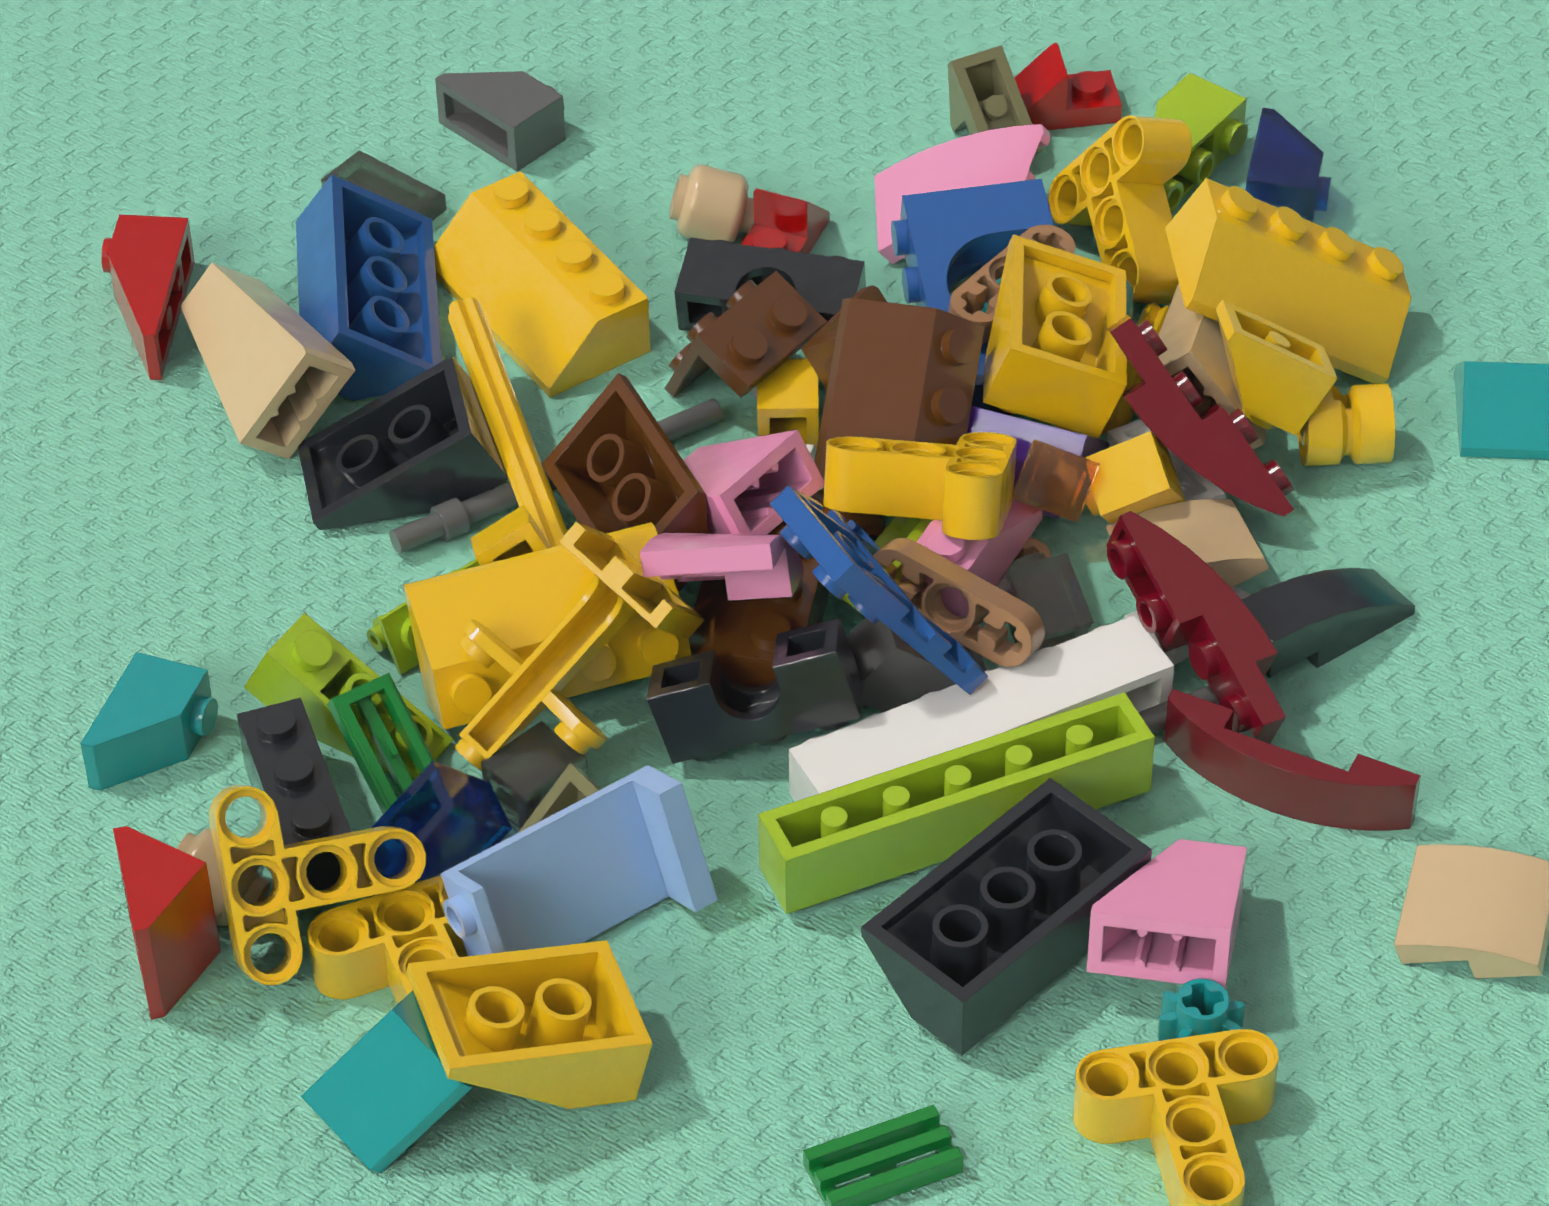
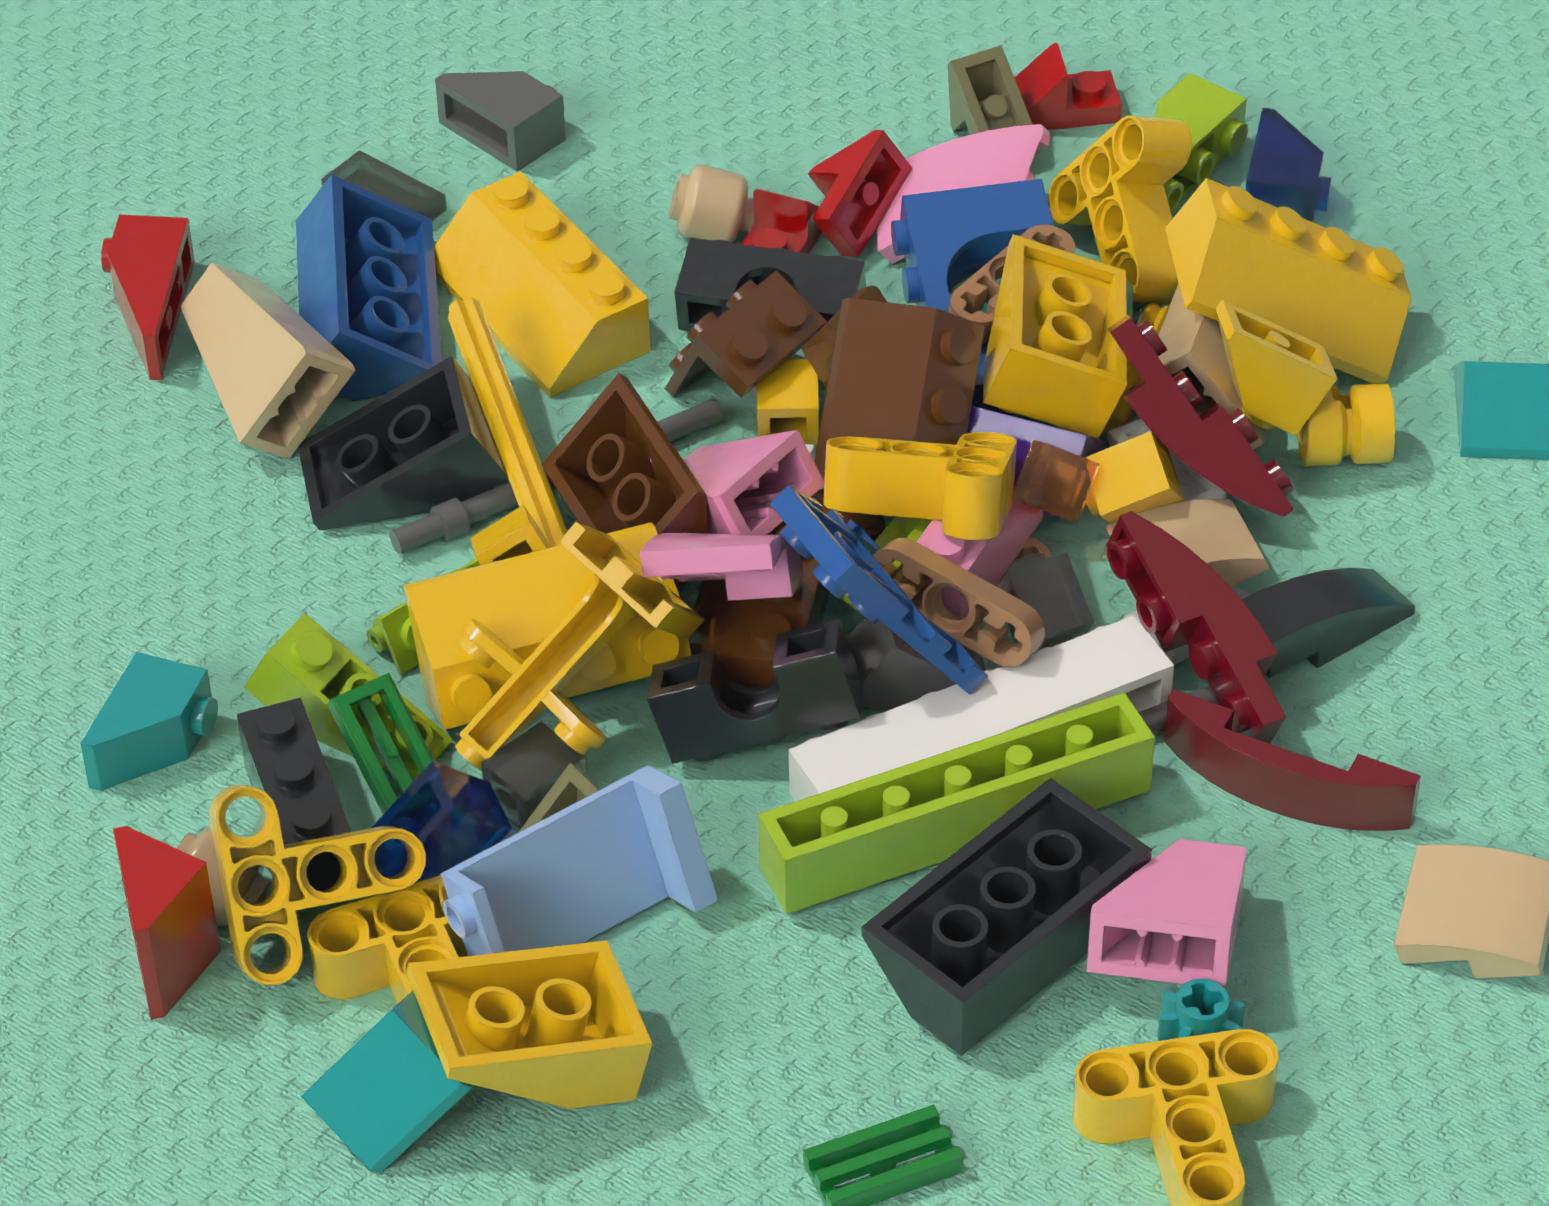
(858, 190): none -> red slope

